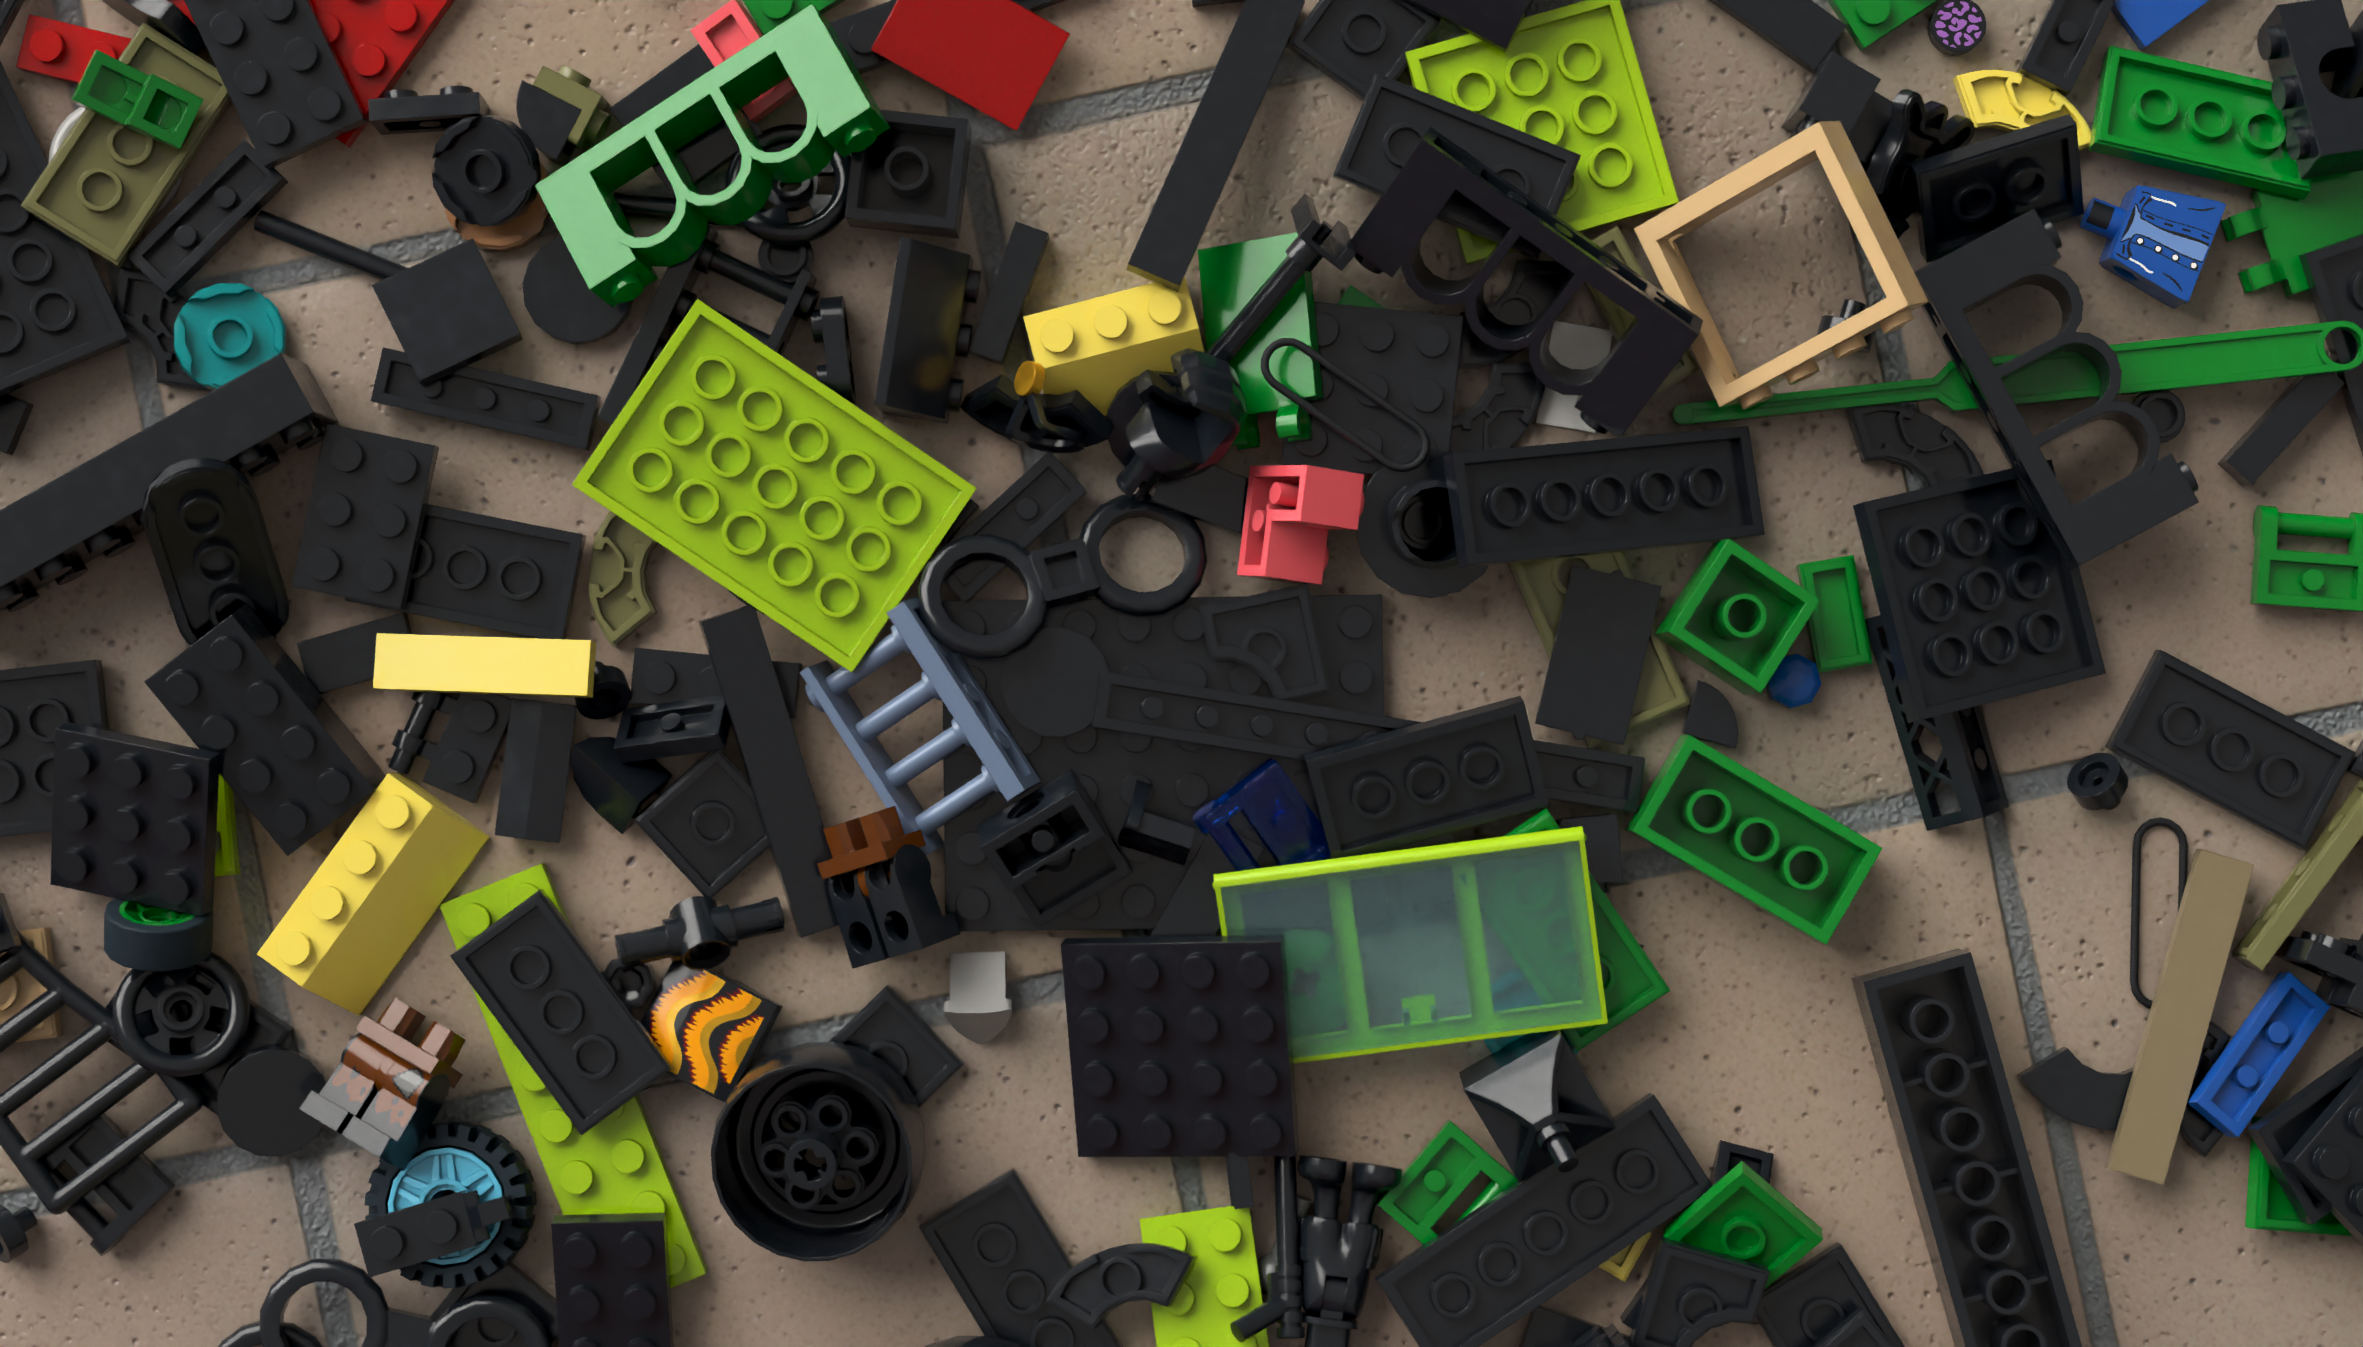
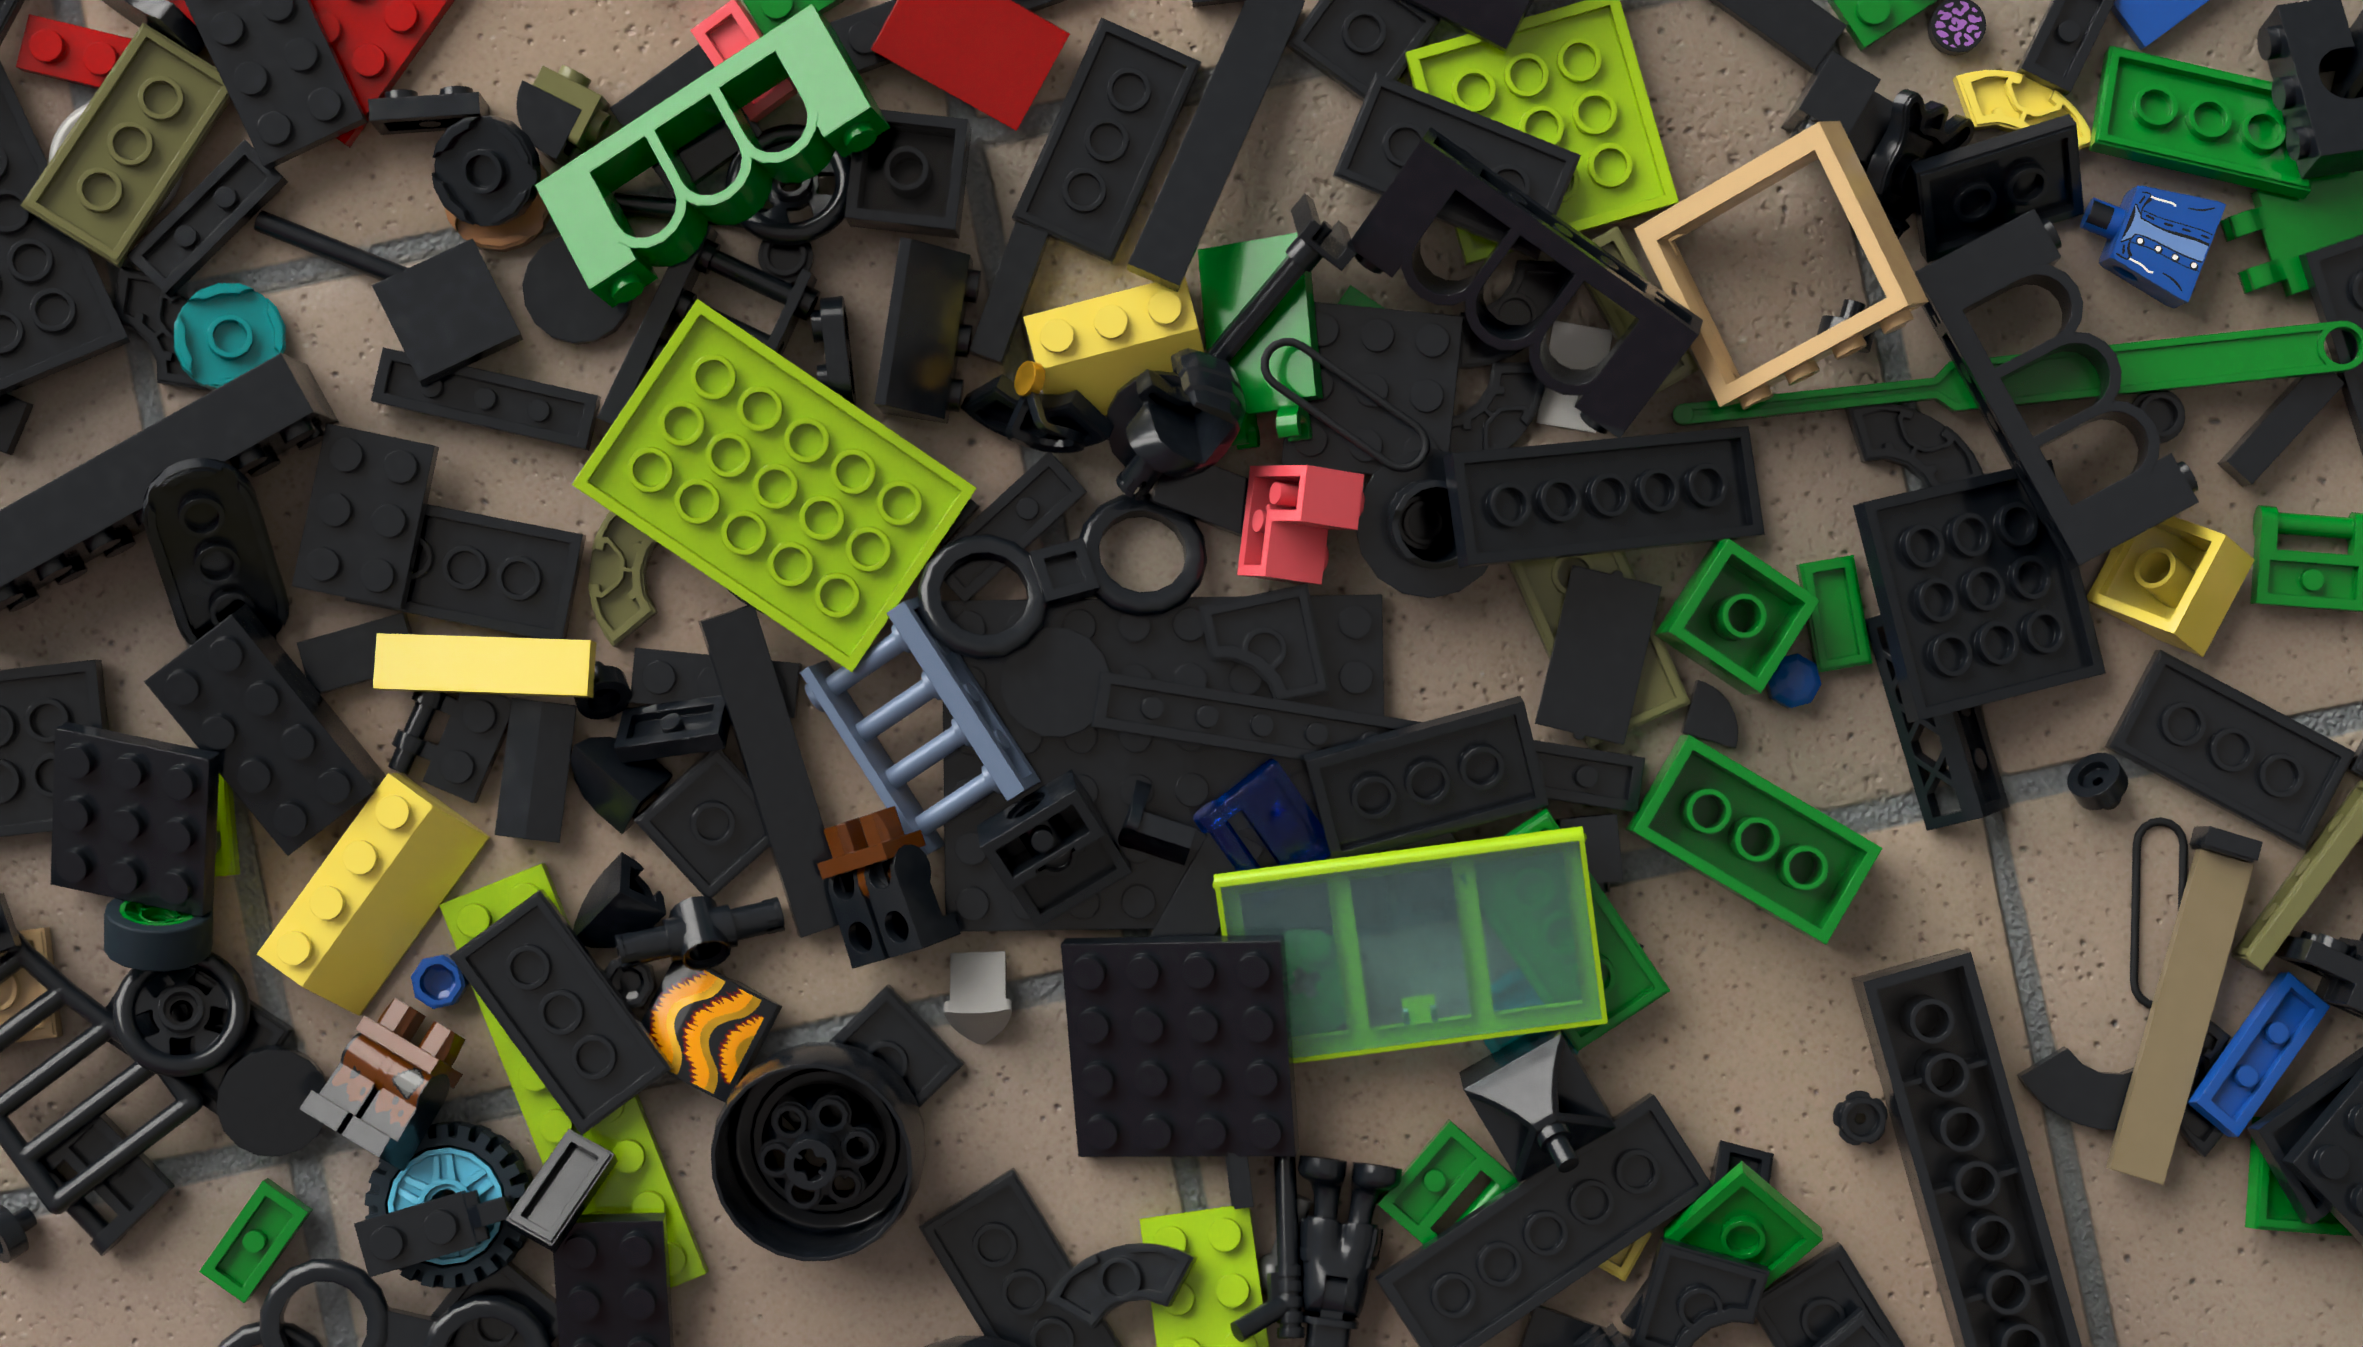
(136, 100): green slope -> none
(256, 1240): none -> green plate
(439, 981): none -> blue tile
(561, 1190): none -> tile
(618, 905): none -> black brick
(1106, 140): none -> black tile
(1875, 1118): none -> black plate
(2173, 582): none -> light yellow slope
(2225, 843): none -> black tile

